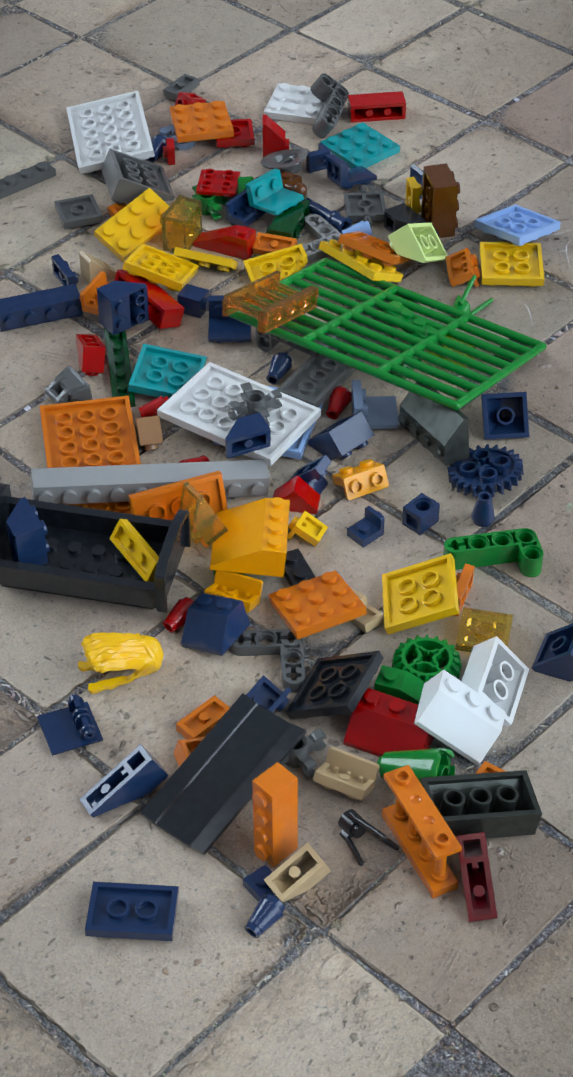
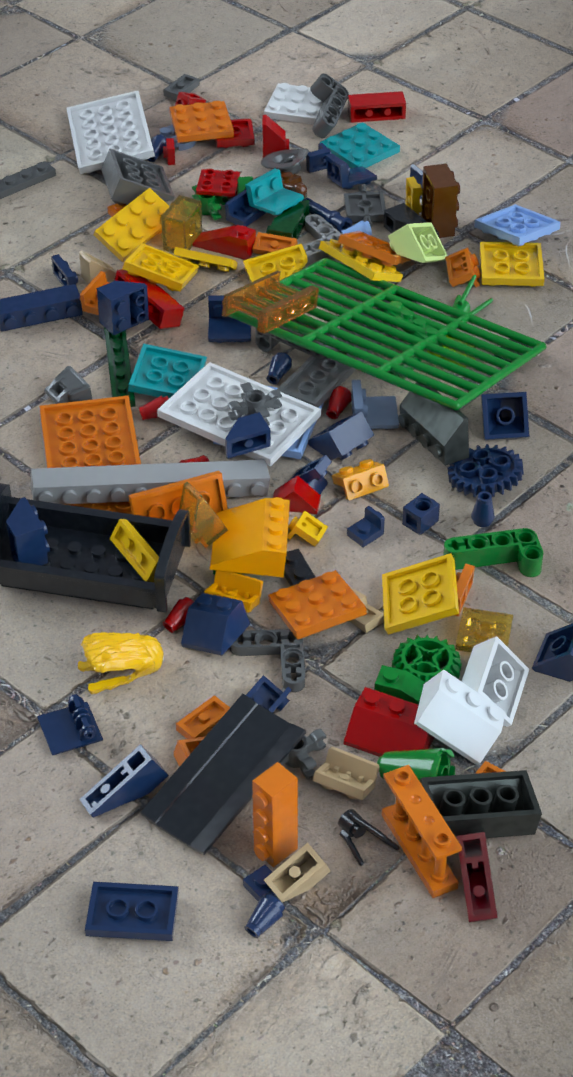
(78, 211): dark grey plate -> none
(90, 354): red slope -> none
(149, 432): medium nougat slope -> none
(194, 300): dark blue brick -> none
(335, 685): black plate -> none

